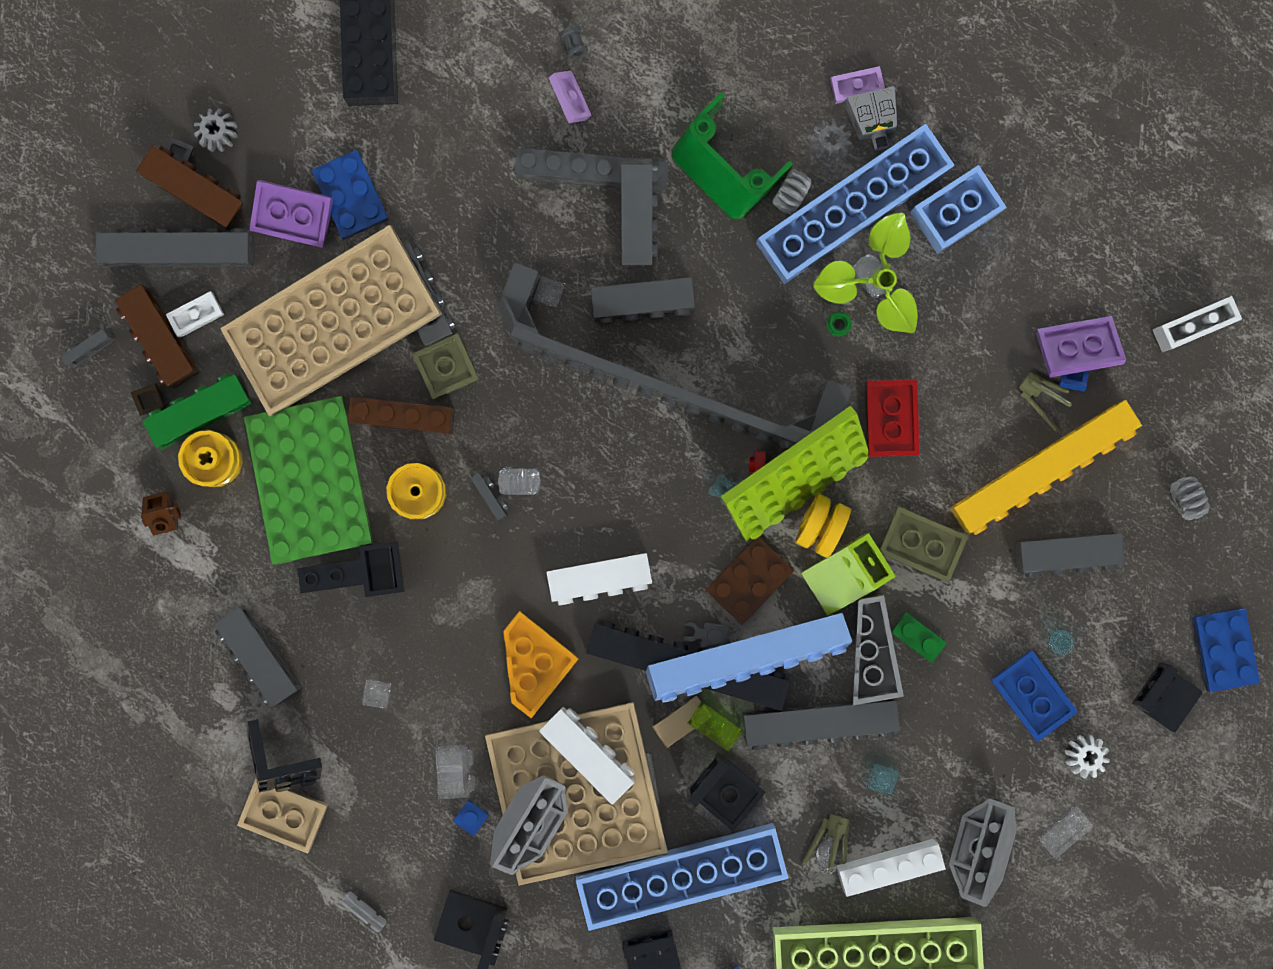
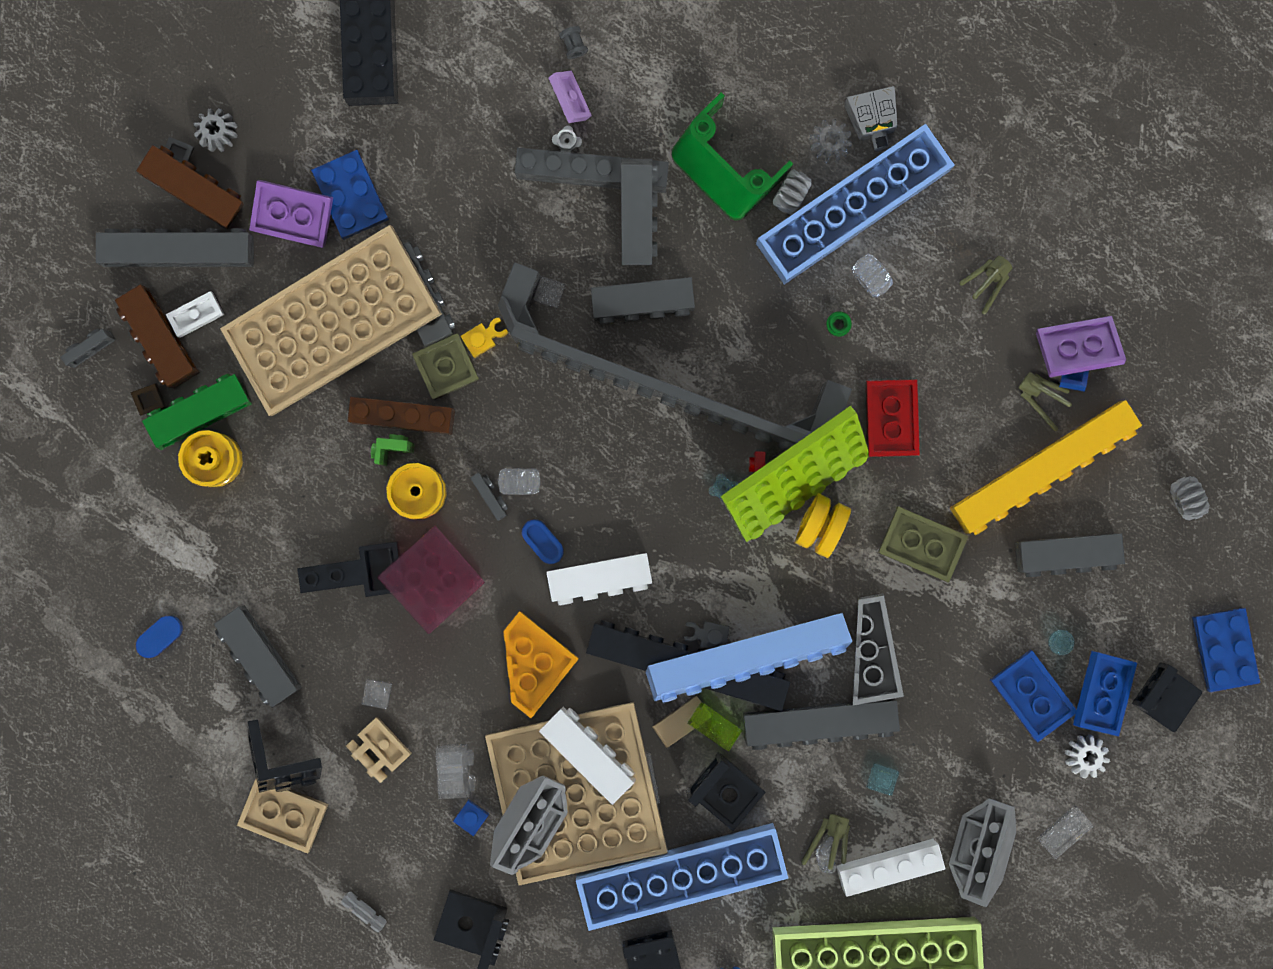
(159, 636): none -> blue tile
(160, 513): reddish brown brick -> none
(308, 480): bright green plate -> none
(383, 744): none -> tan plate
(395, 443): none -> bright green bracket
(431, 579): none -> clear pink plate
(480, 339): none -> yellow plate
(542, 541): none -> blue tile
(566, 133): none -> white plate
(749, 580): reddish brown plate -> none
(838, 285): lime plant -> none
(848, 574): lime slope -> none
(856, 83): lavender plate -> none
(918, 637): green plate -> none
(958, 209): light blue brick -> none
(996, 271): none -> olive plant
(1105, 693): none -> blue plate
(1197, 324): white brick -> none

